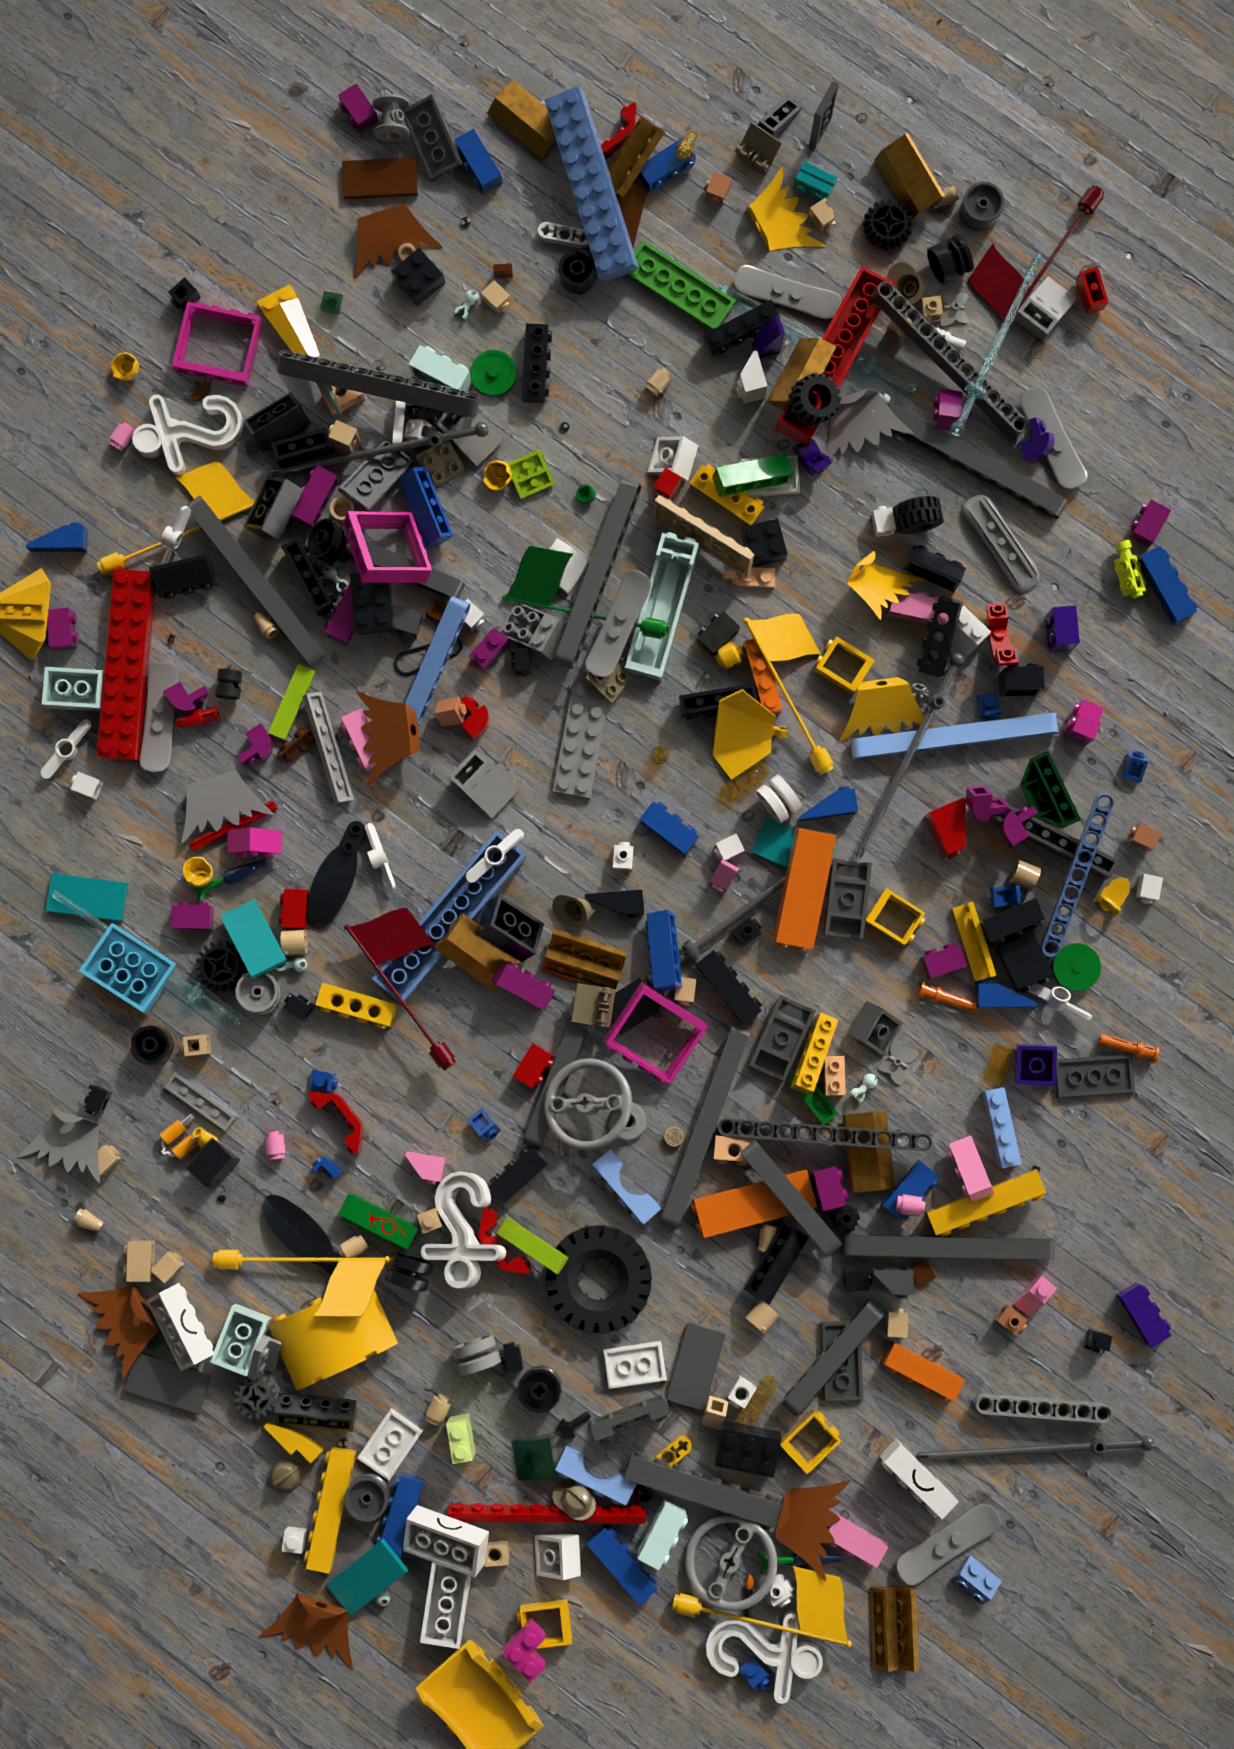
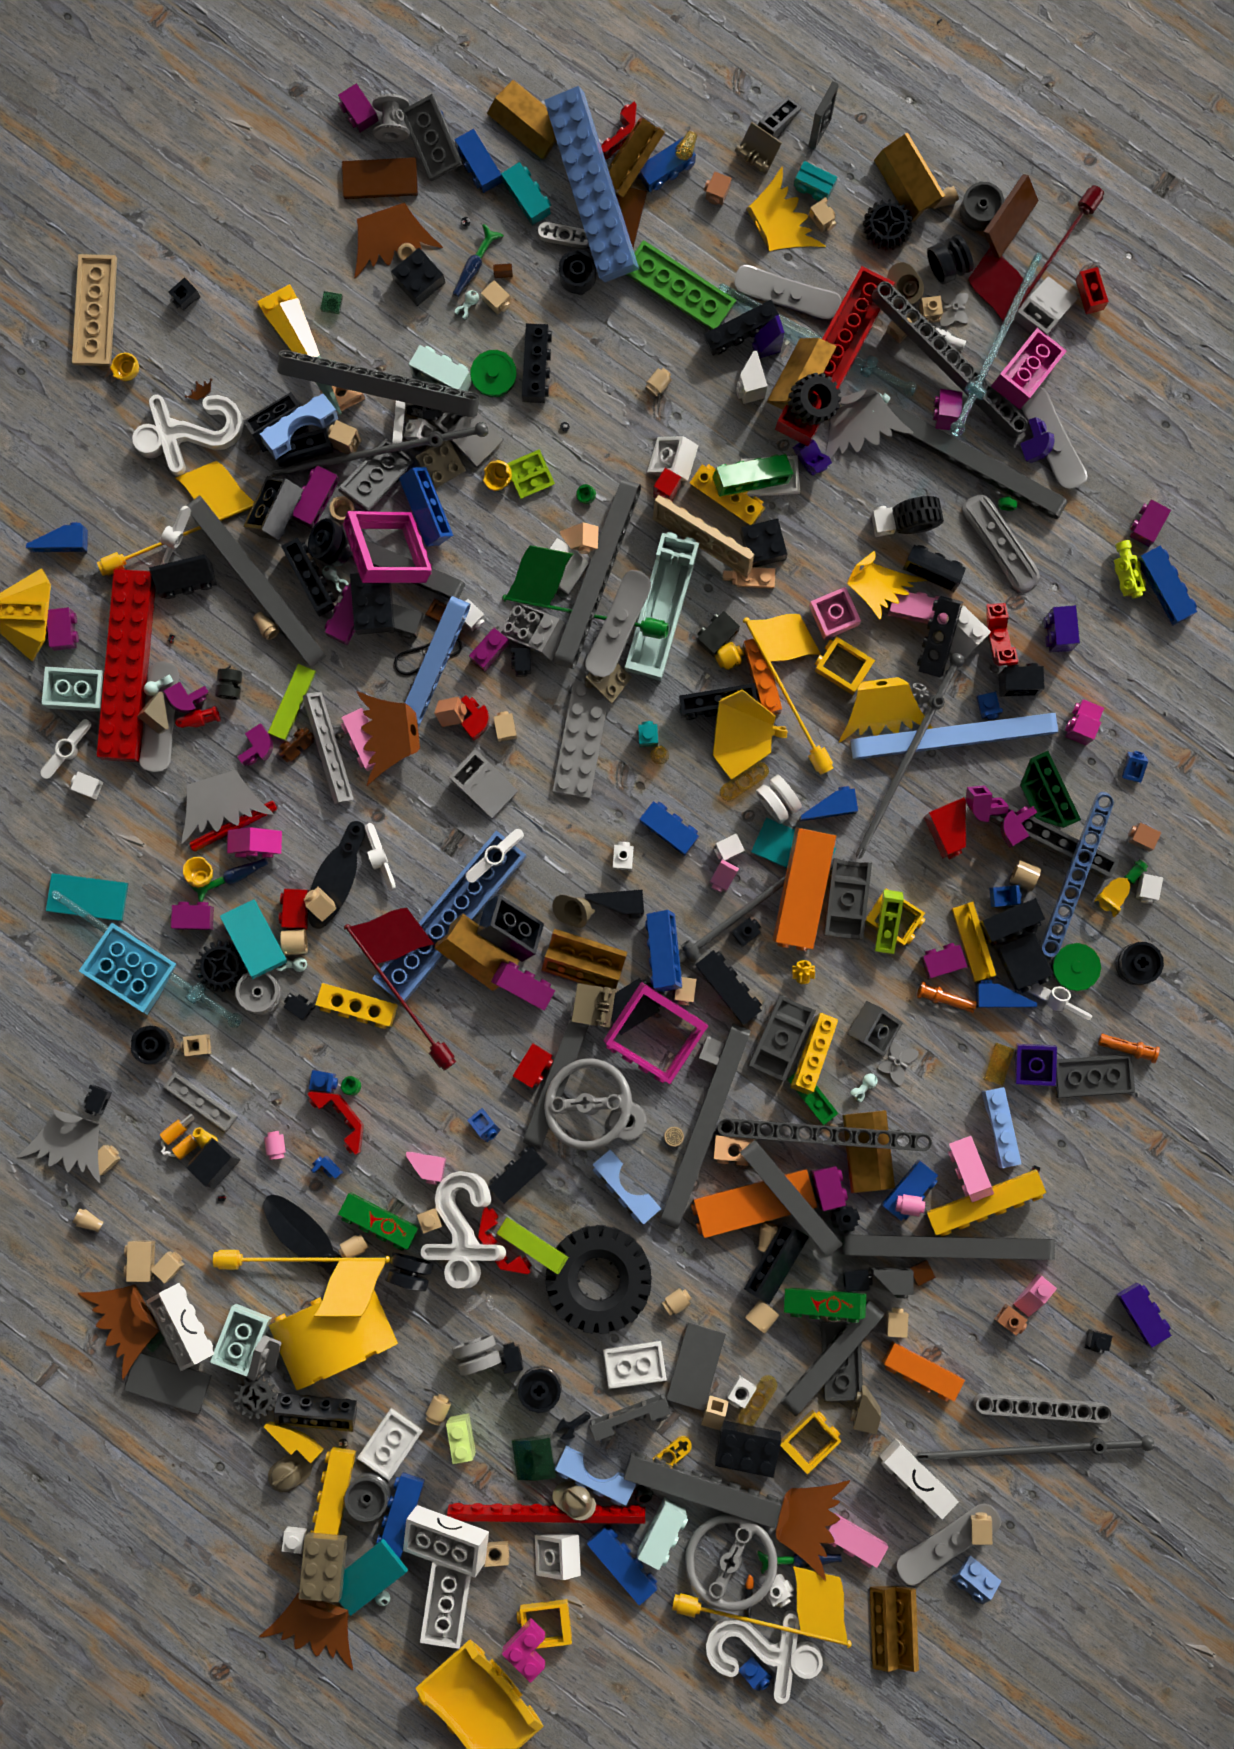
(94, 310): none -> tan plate
(121, 436): bright pink brick -> none
(152, 688): none -> light aqua arm
(155, 713): none -> dark tan slope
(208, 372): dark pink window -> none
(316, 412): none -> light blue arch
(319, 903): none -> tan brick
(323, 1567): none -> dark tan brick
(351, 1086): none -> green tile
(474, 261): none -> dark blue piece
(505, 726): none -> tan brick
(526, 193): none -> teal brick
(581, 537): none -> light nougat slope
(648, 734): none -> teal brick
(677, 1301): none -> tan brick
(711, 1051): none -> light grey panel
(803, 972): none -> yellow gear
(825, 1303): none -> green brick
(834, 613): none -> bright pink brick
(834, 1075): light nougat brick -> none
(867, 1412): none -> dark tan slope
(889, 921): none -> lime slope
(981, 1529): none -> tan brick
(1007, 504): none -> green tile
(1011, 216): none -> reddish brown tile
(1028, 368): none -> dark pink brick
(1136, 871): none -> green pin
(1136, 974): none -> black wheel

